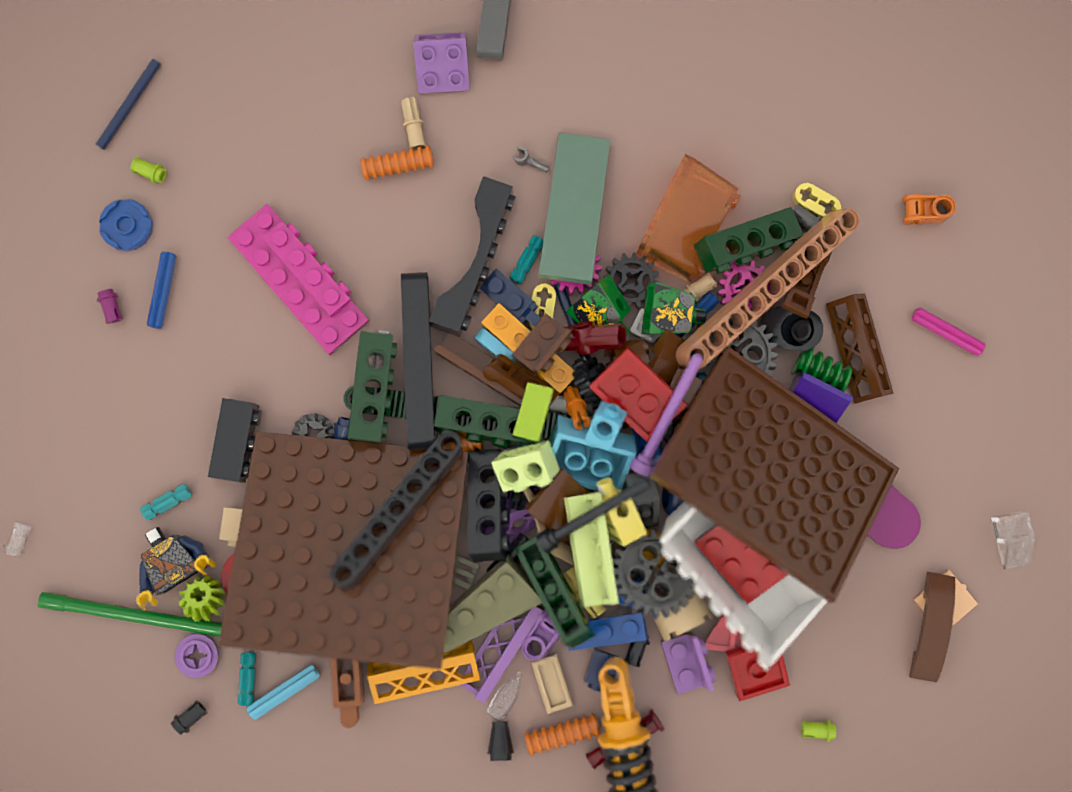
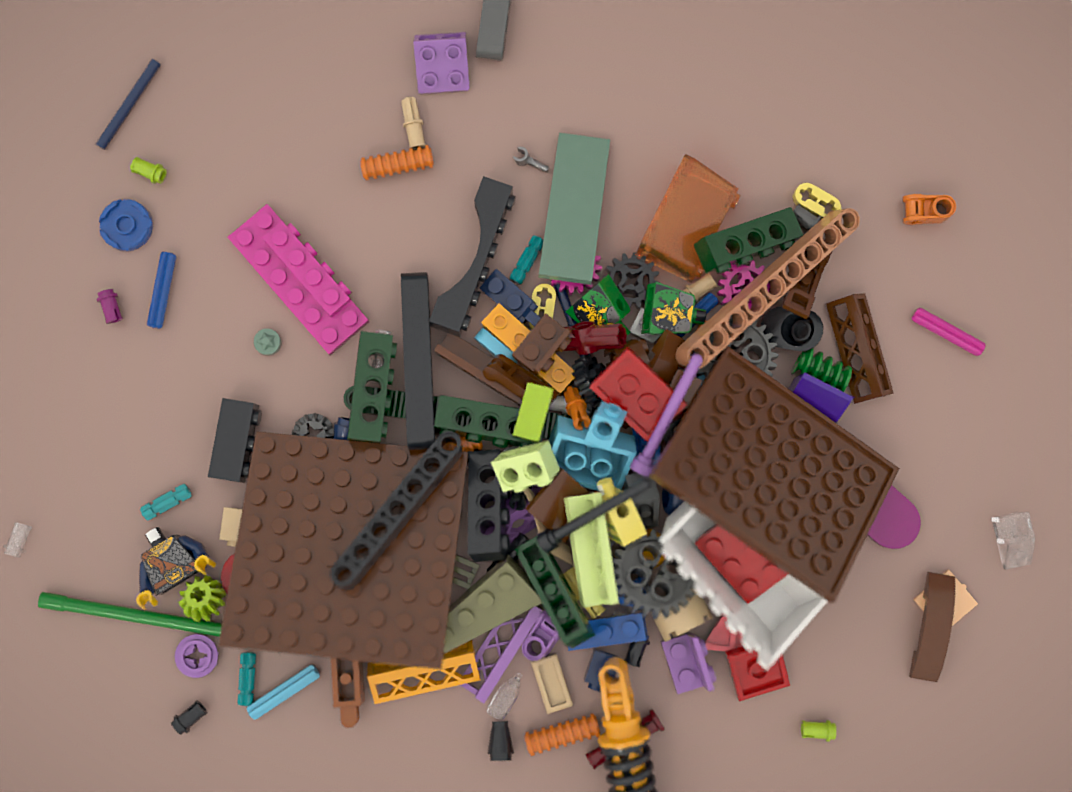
(267, 342): none -> sand green tile

